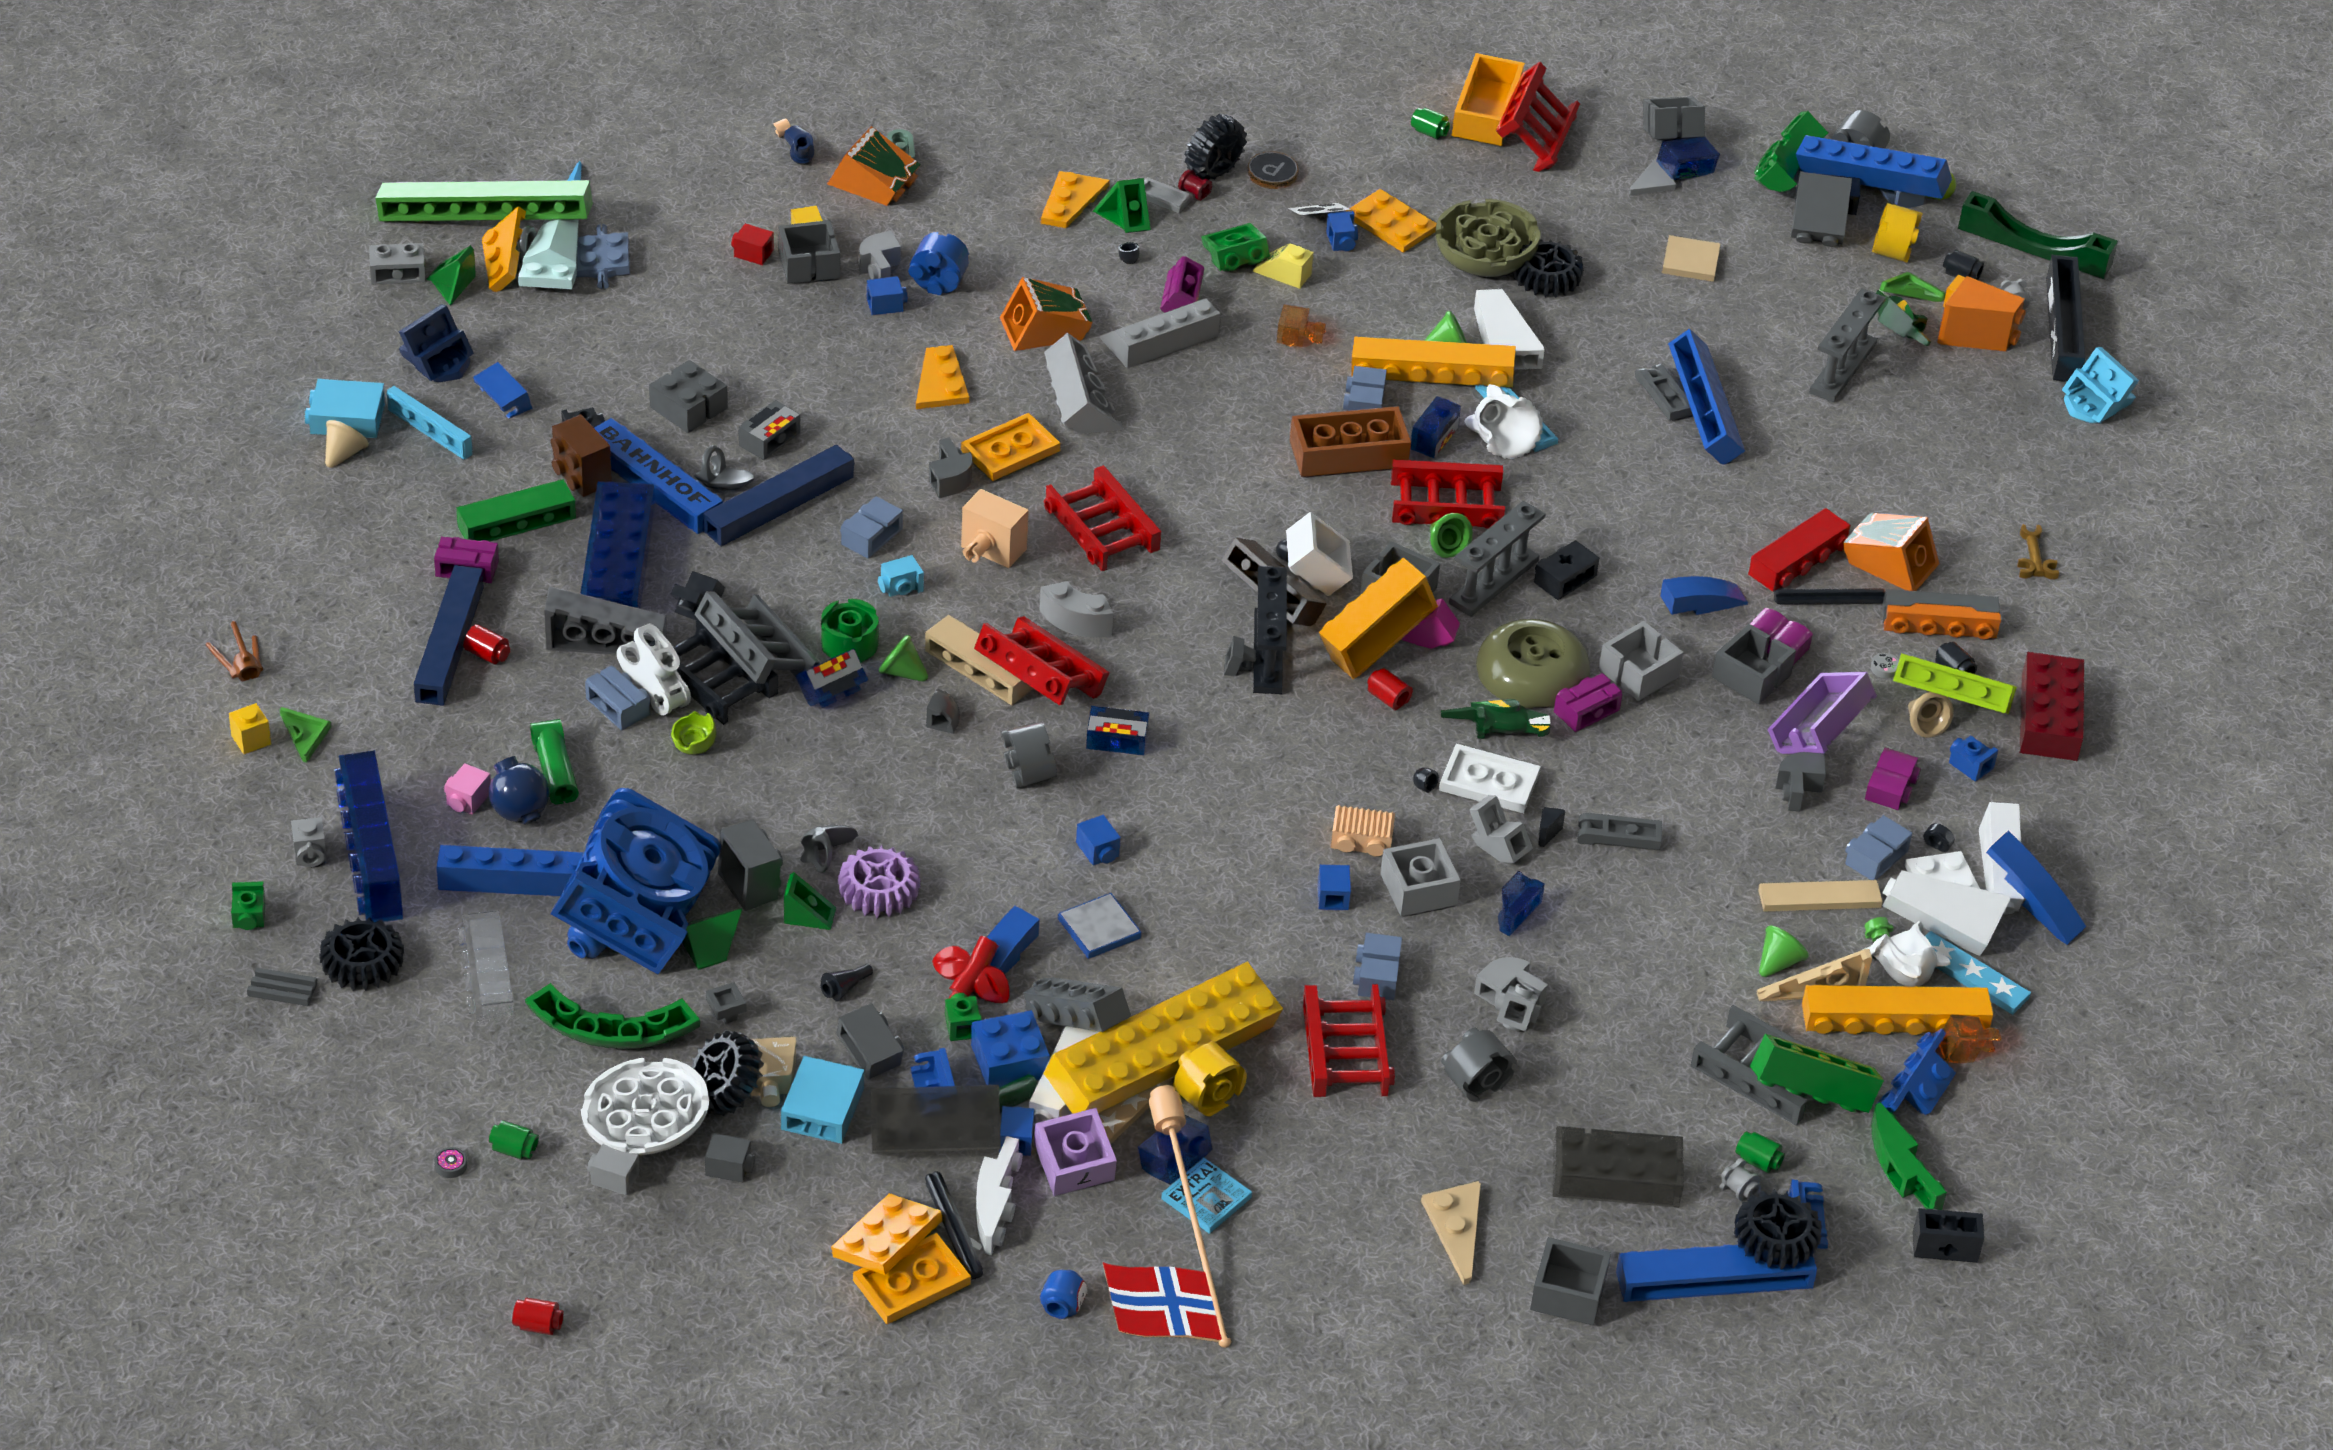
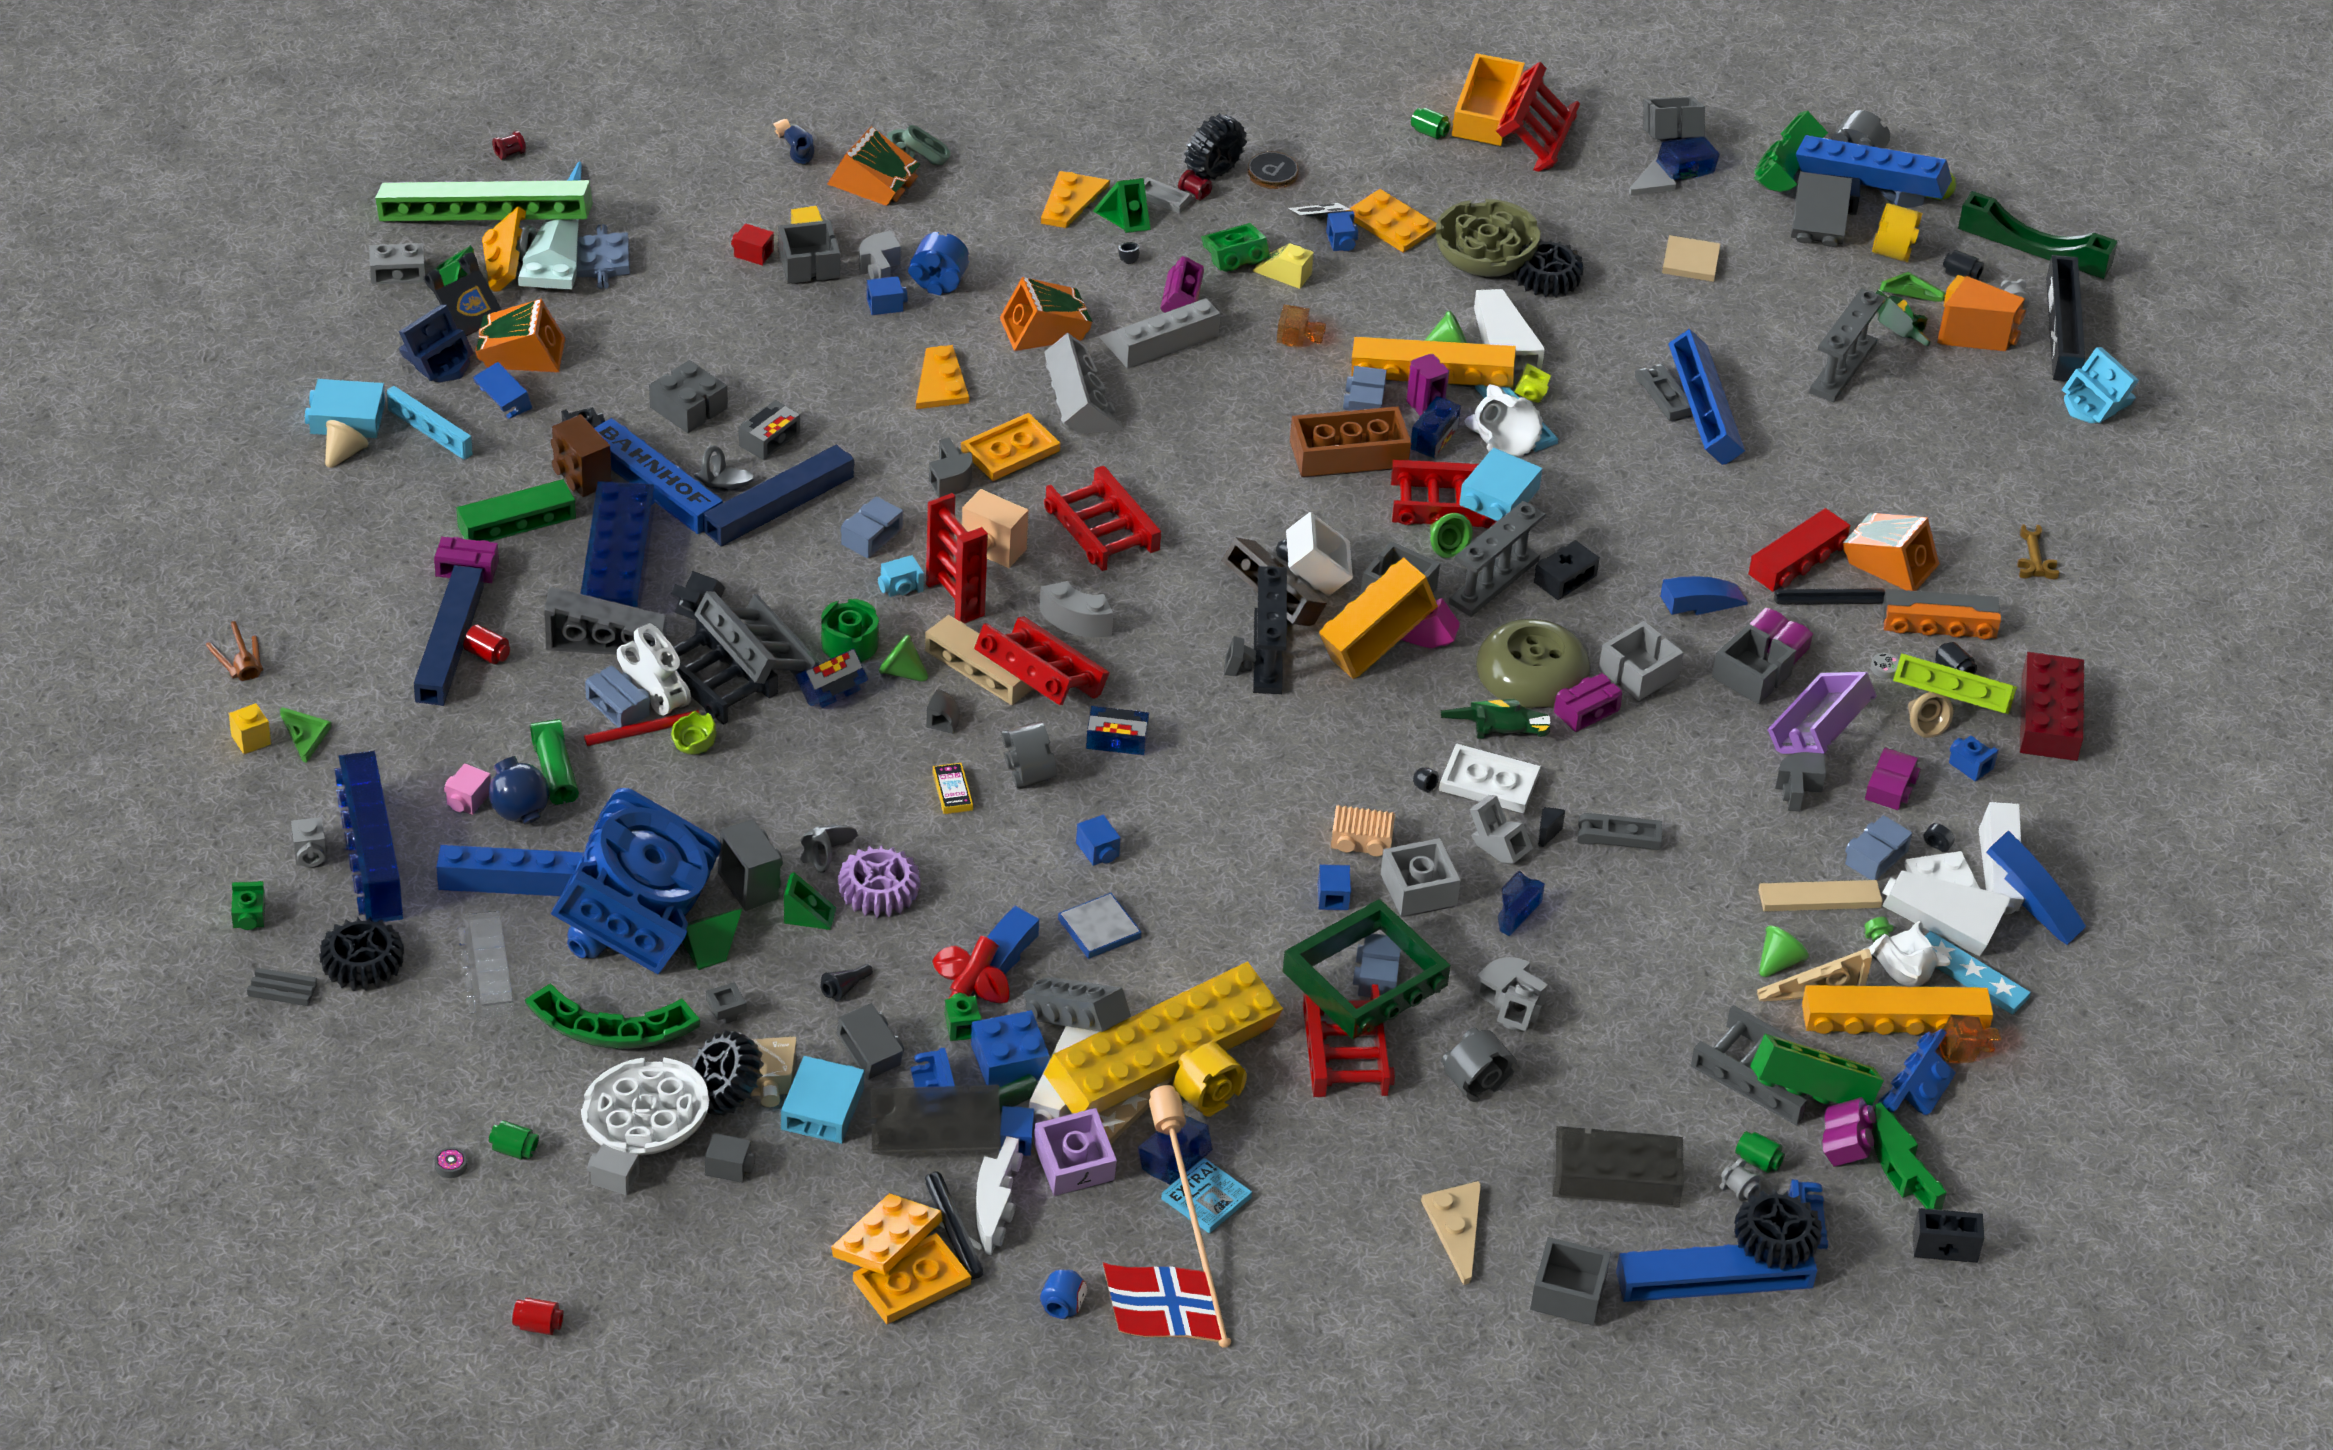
(466, 297): none -> black flag
(501, 146): none -> dark red bush
(521, 339): none -> orange slope
(633, 730): none -> red bar
(926, 145): none -> sand green plate
(952, 788): none -> tile
(970, 556): none -> red fence
(1376, 916): none -> dark green window
(1389, 688): red brick -> none
(1426, 381): none -> magenta brick
(1500, 484): none -> medium azure brick
(1533, 383): none -> neon yellow bracket
(1848, 1131): none -> magenta brick

